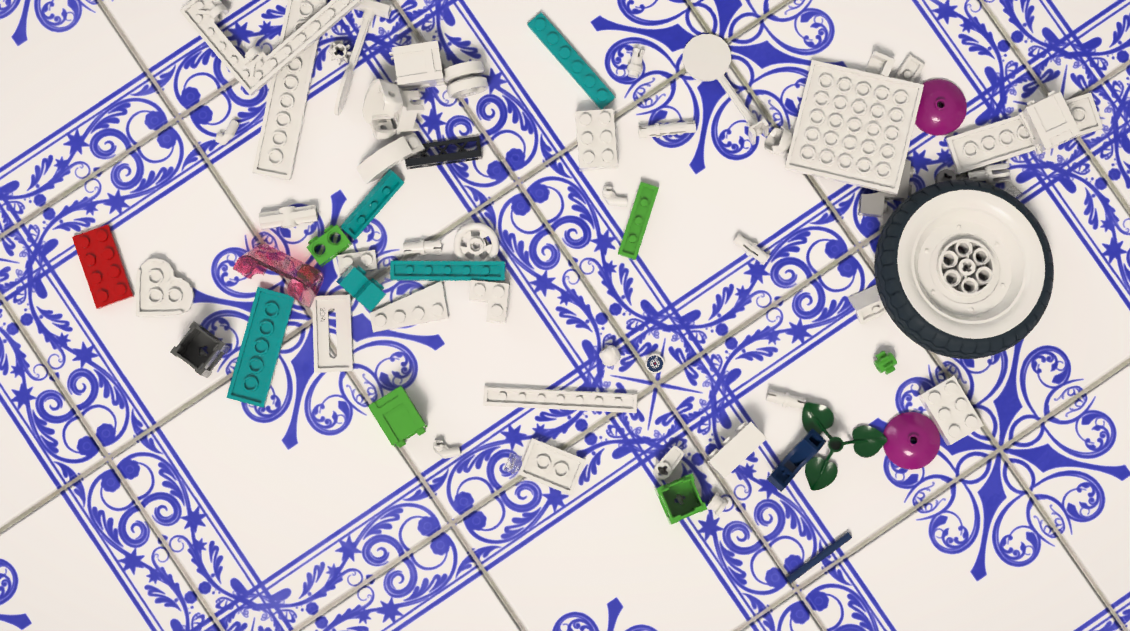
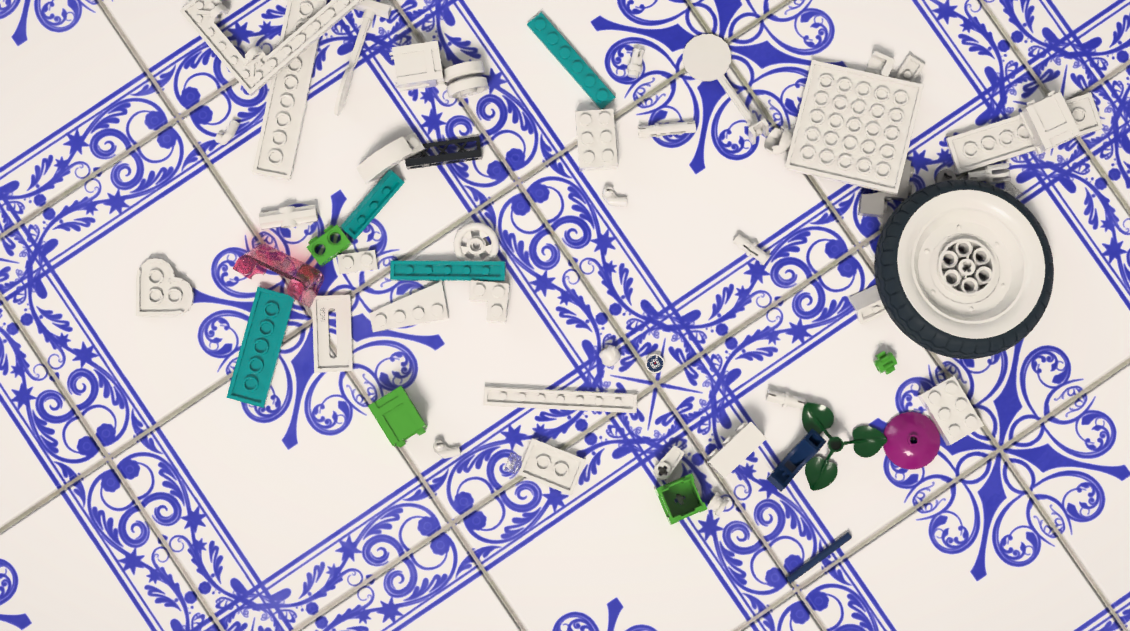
(103, 266): red plate -> none
(189, 349): dark grey container -> none
(339, 58): white gear -> none
(365, 291): teal brick -> none
(386, 102): white piece -> none
(422, 247): white pin -> none
(638, 221): bright green plate -> none
(938, 120): magenta dish -> none

